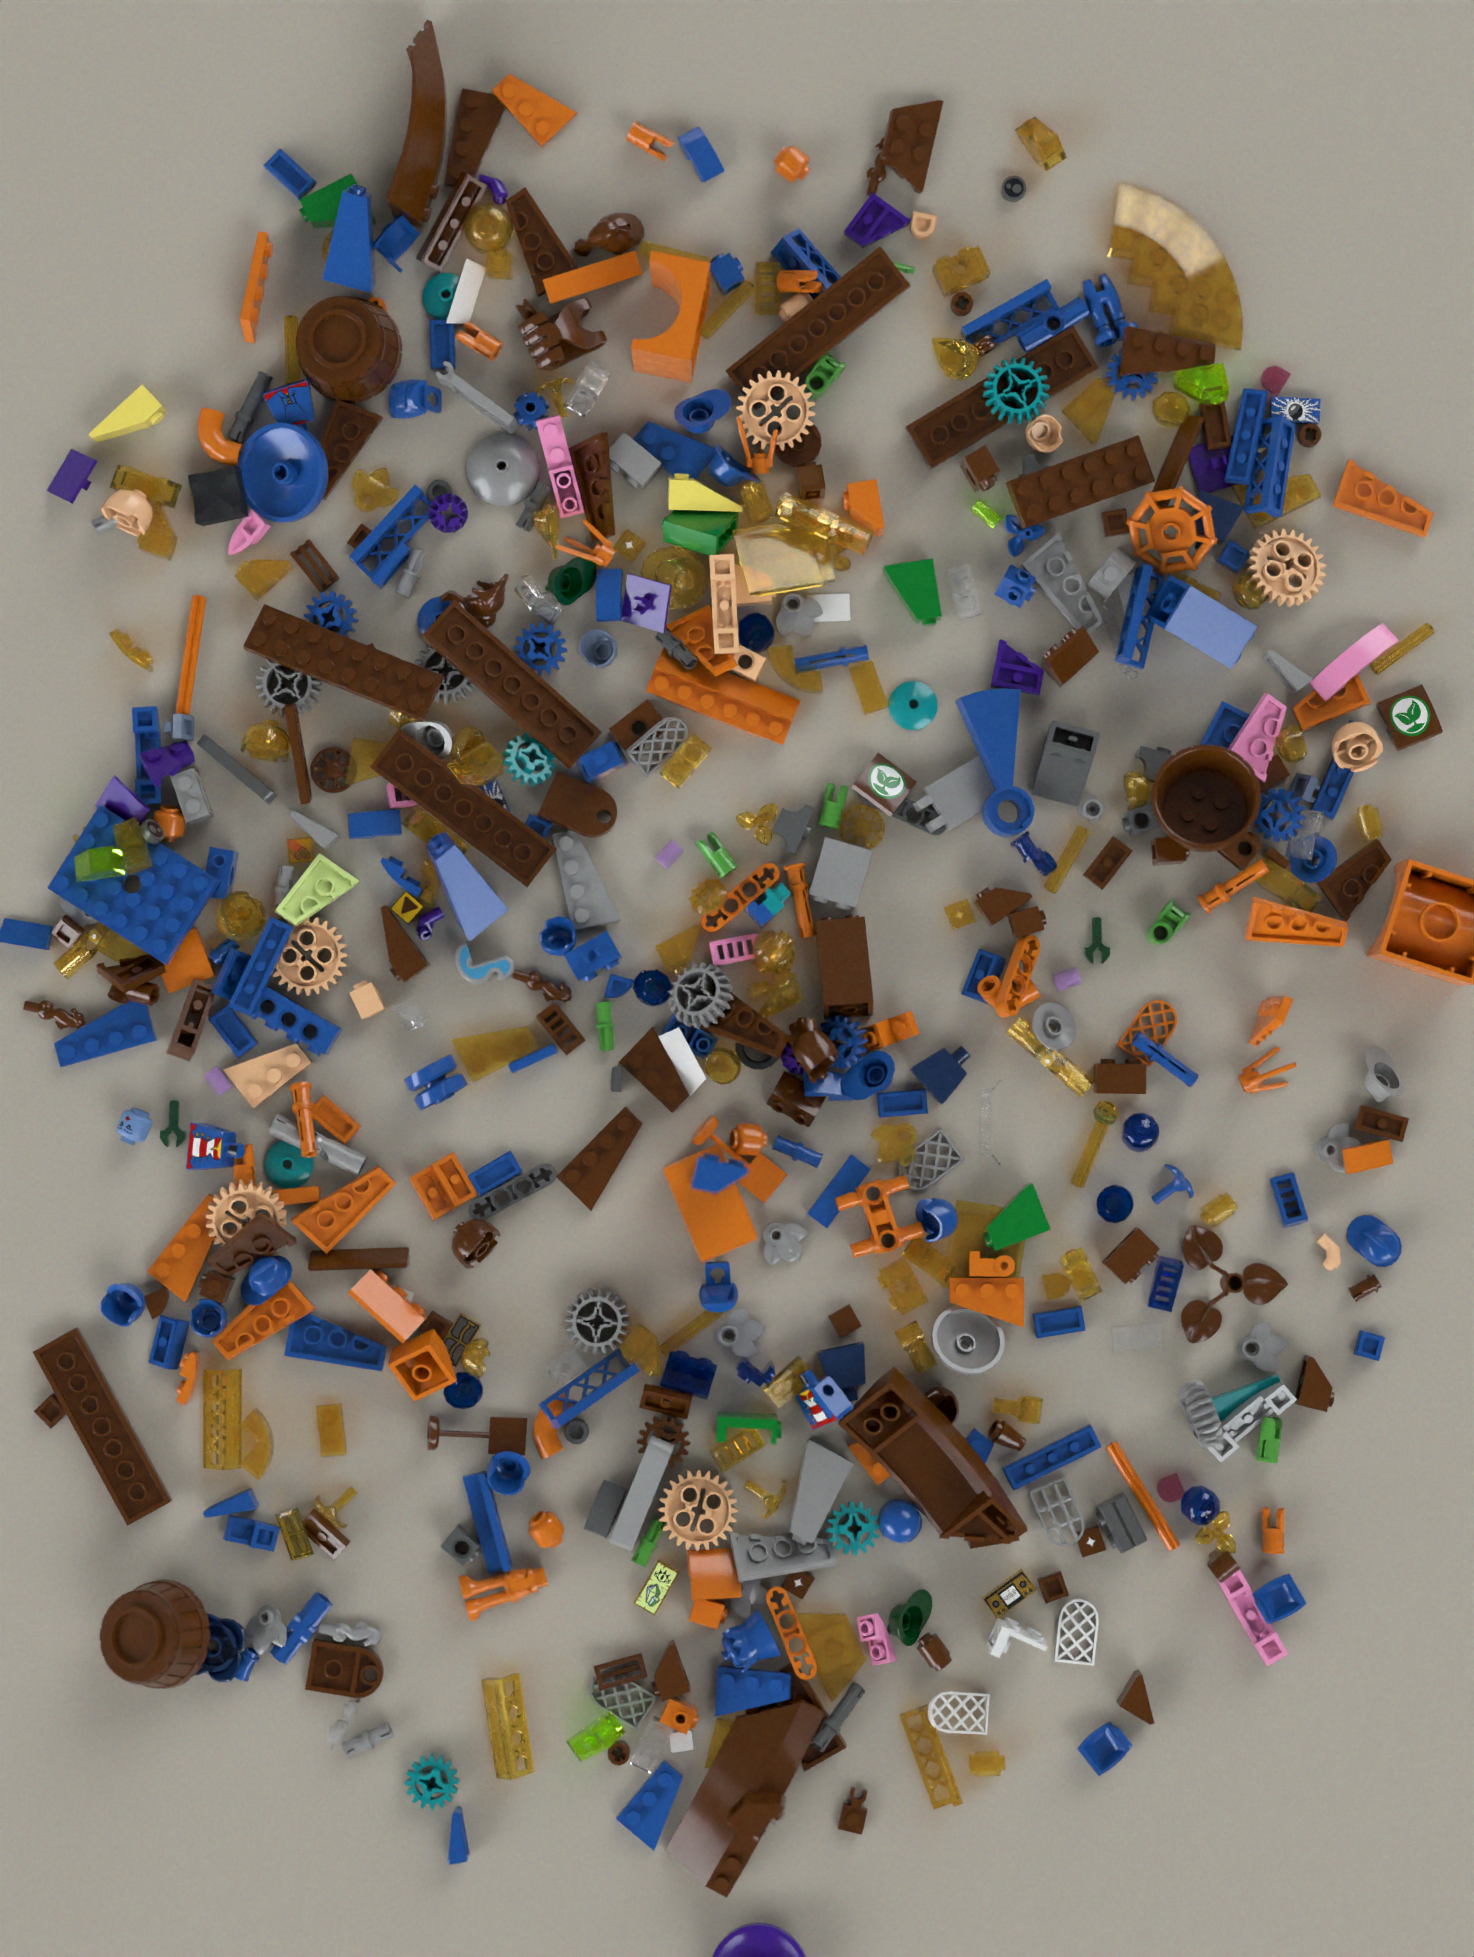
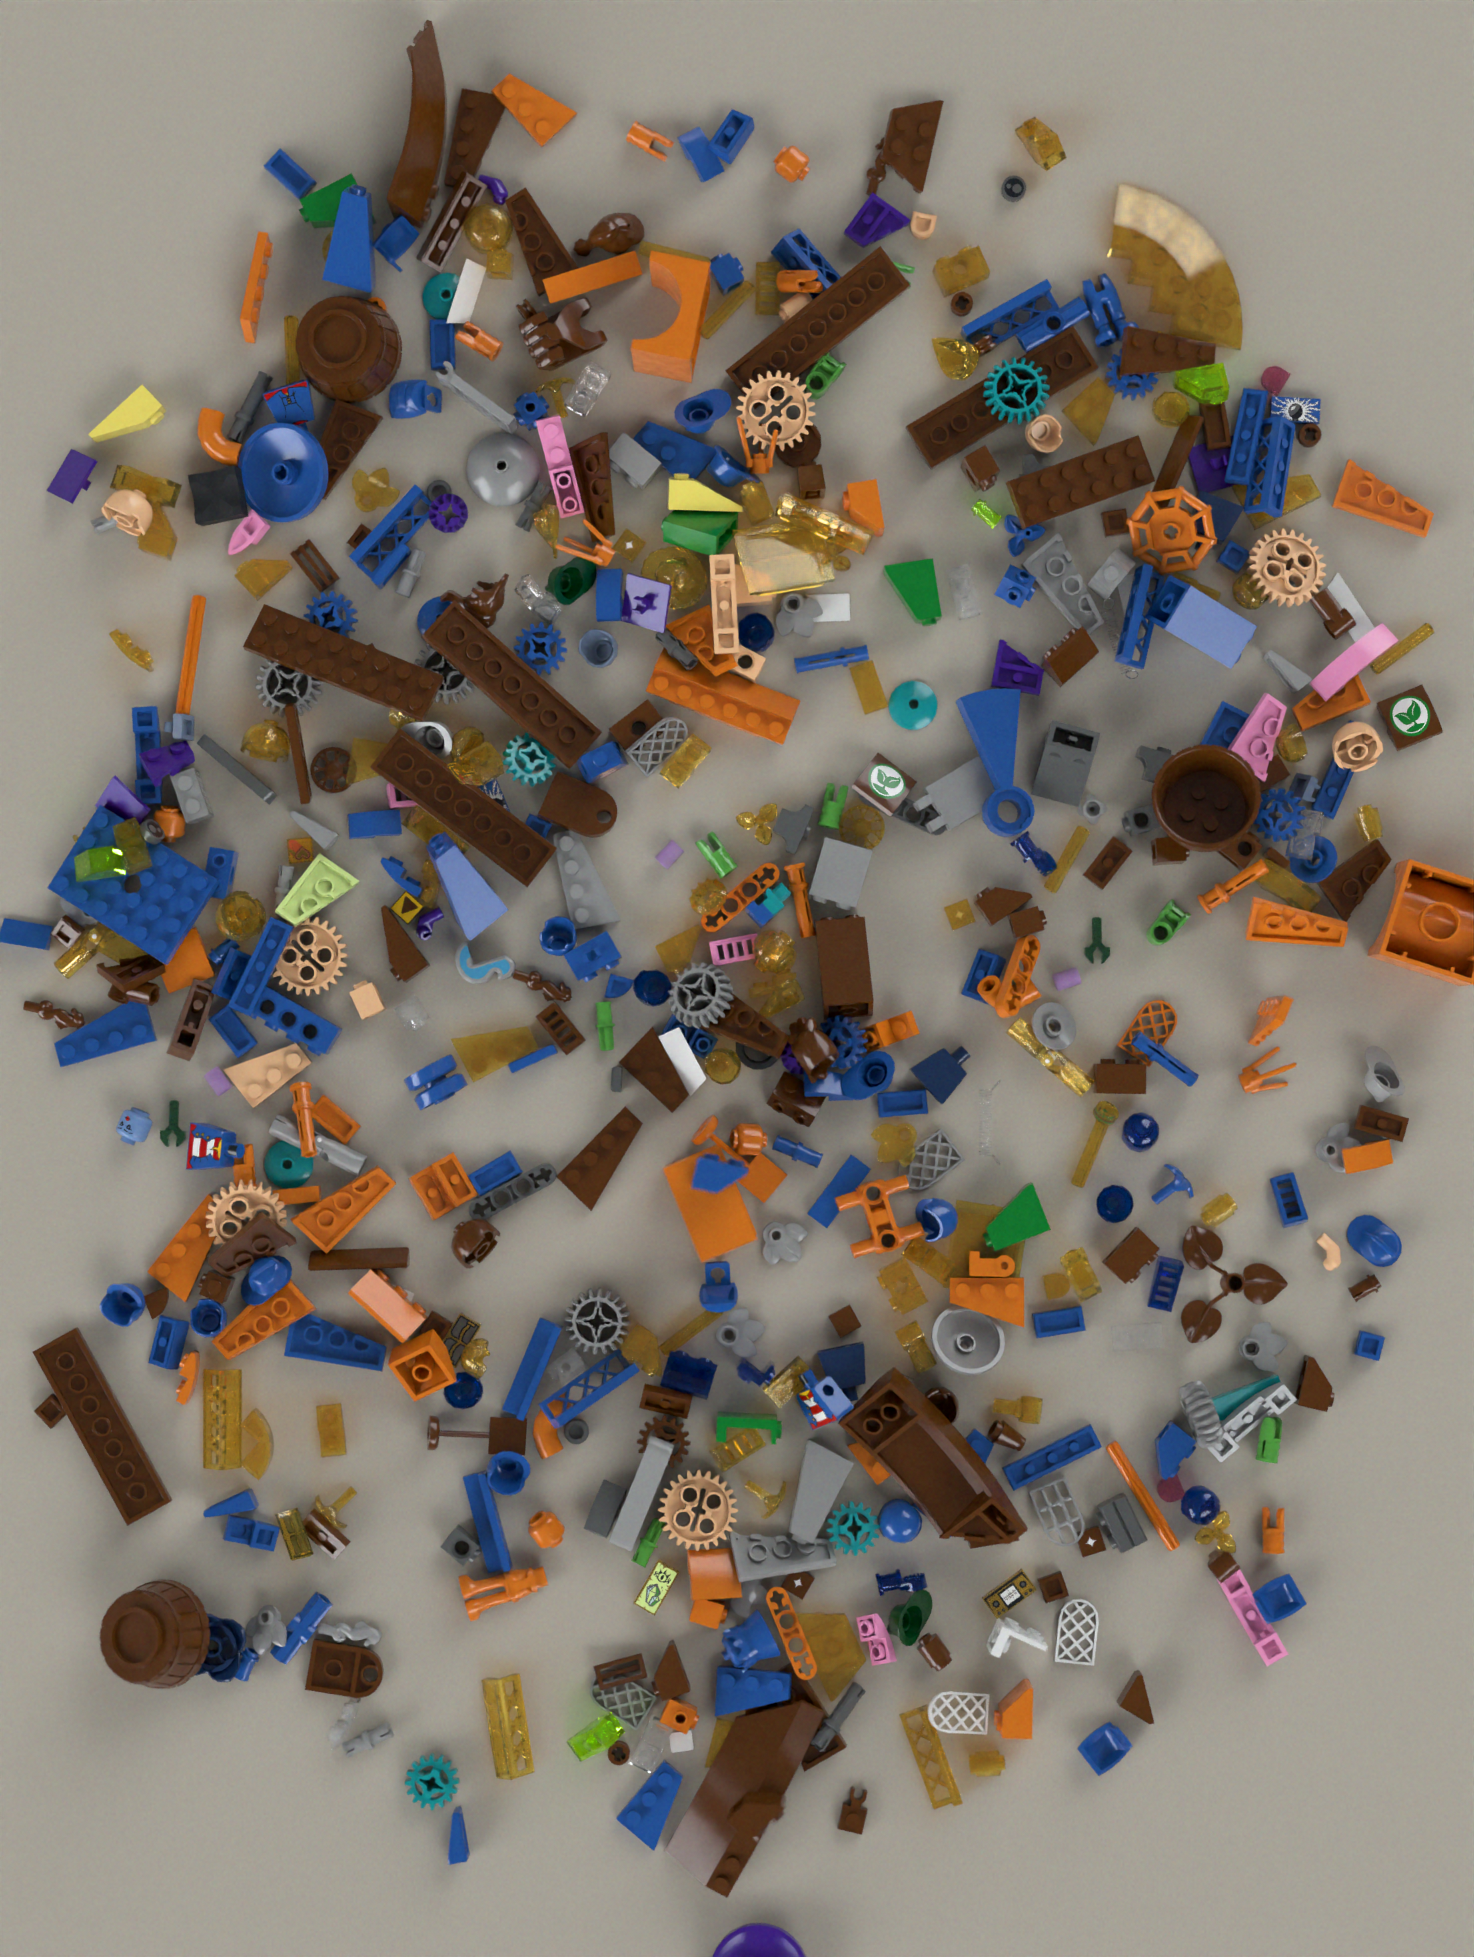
(532, 1368): none -> blue fence
(731, 136): none -> blue slope
(783, 664): clear yellow brick -> none
(894, 1581): none -> clear blue connector
(1015, 1712): none -> orange slope
(1136, 789): clear yellow hair -> none
(1171, 1448): none -> blue slope
(1335, 618): none -> reddish brown piece
(1346, 600): none -> white sticker

